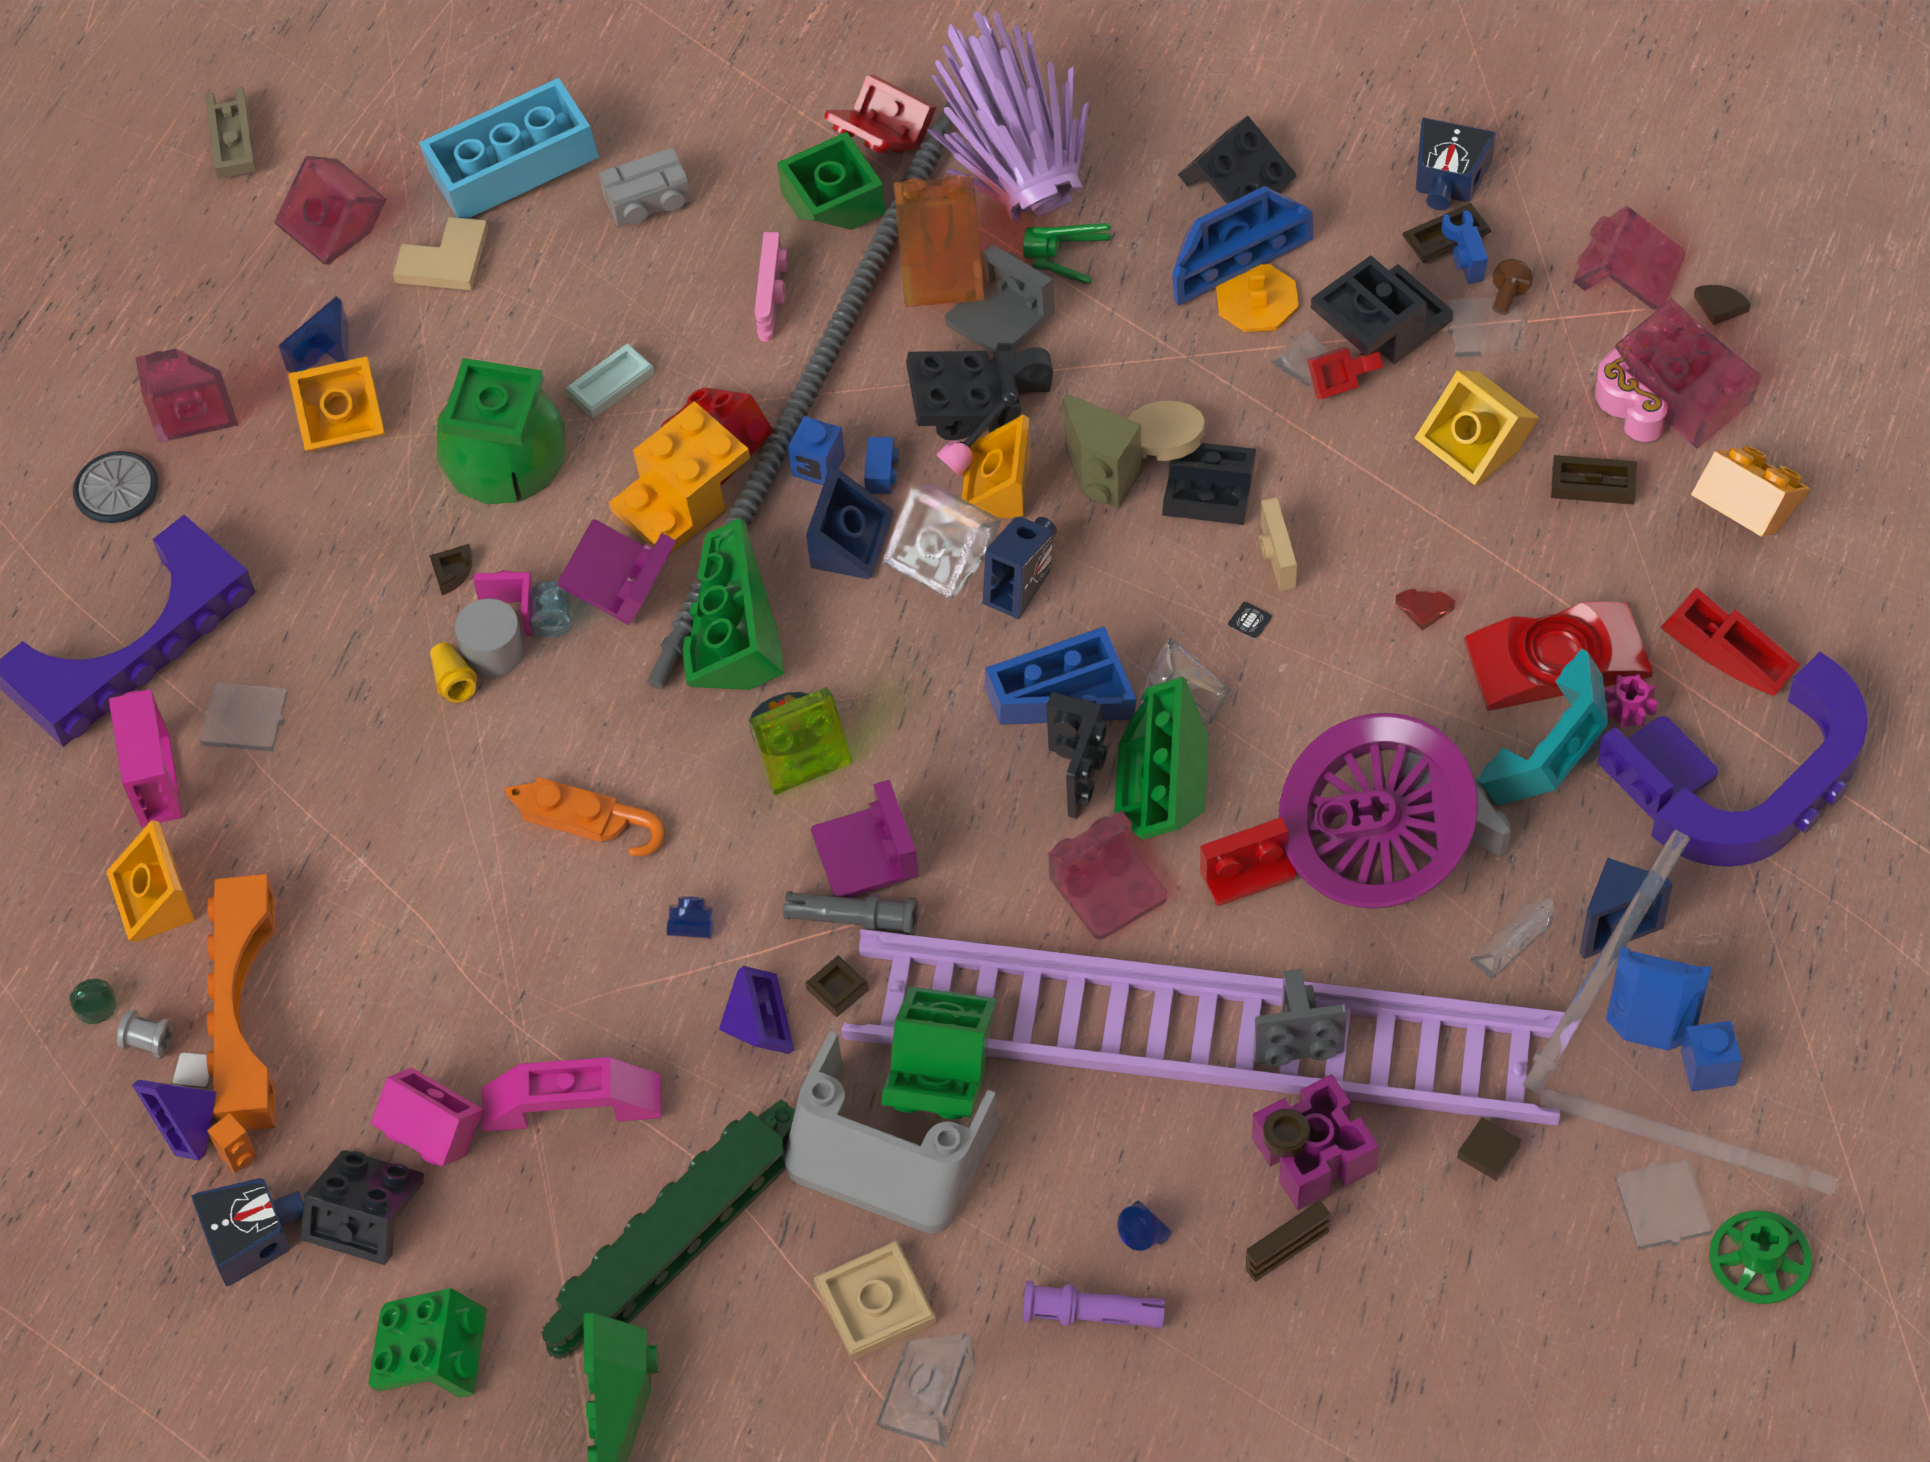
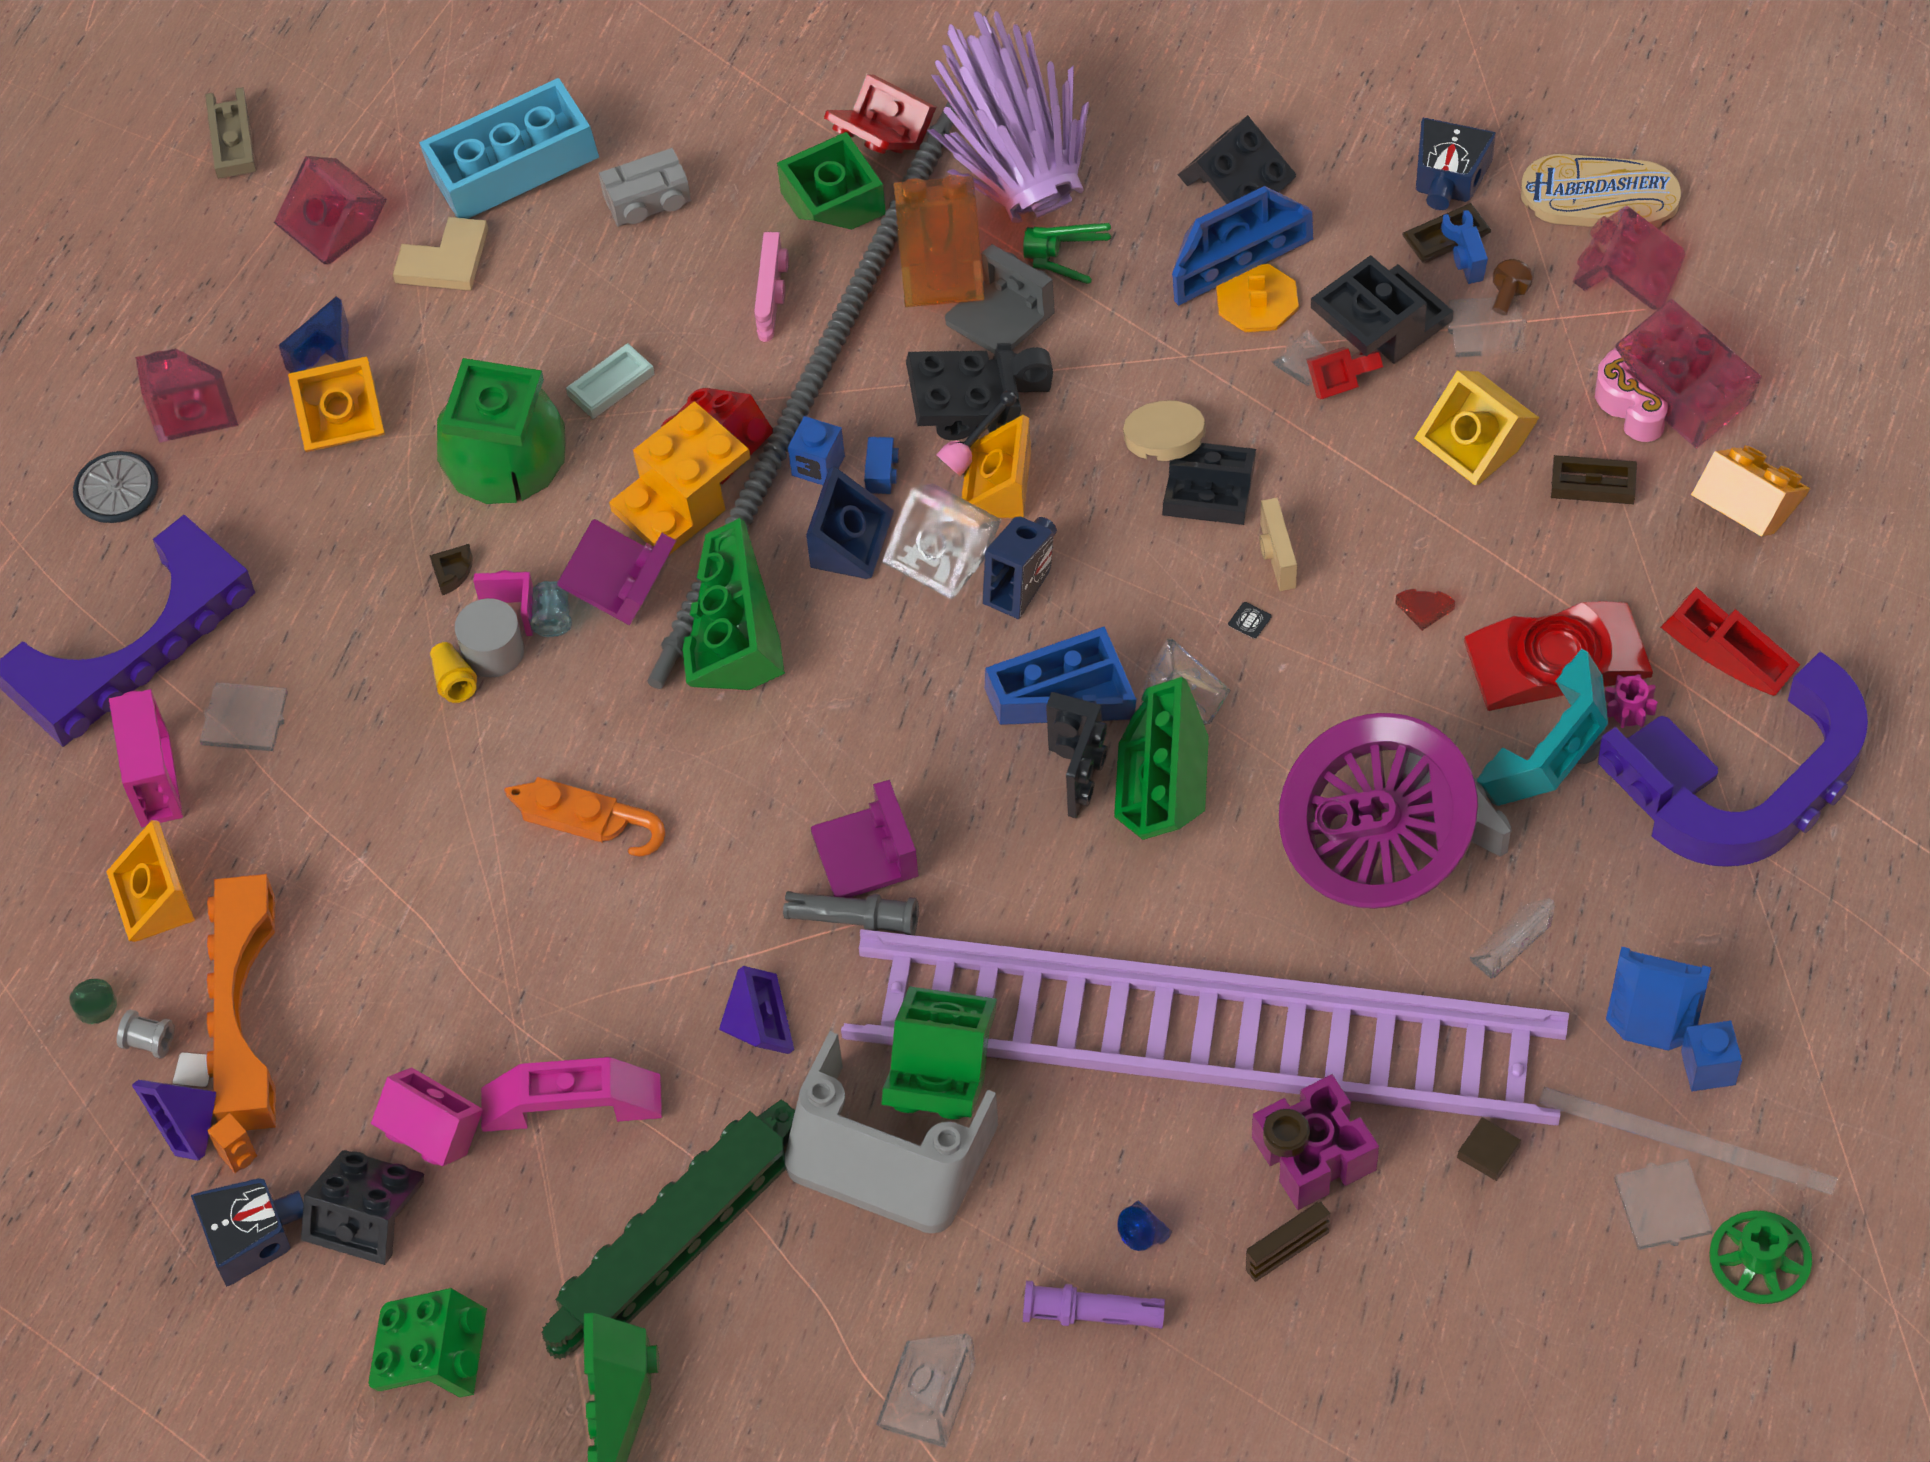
(690, 918): clear blue plate -> none
(798, 738): clear neon green plate -> none
(837, 986): dark brown tile -> none
(874, 1300): tan tile -> none
(1102, 450): olive slope -> none
(1105, 876): clear pink bracket -> none
(1246, 862): red bracket -> none
(1300, 1027): dark grey bracket -> none
(1547, 1060): clear bar -> none
(1586, 188): none -> tan tile
(1610, 901): dark blue slope -> none
(1721, 302): dark brown tile -> none

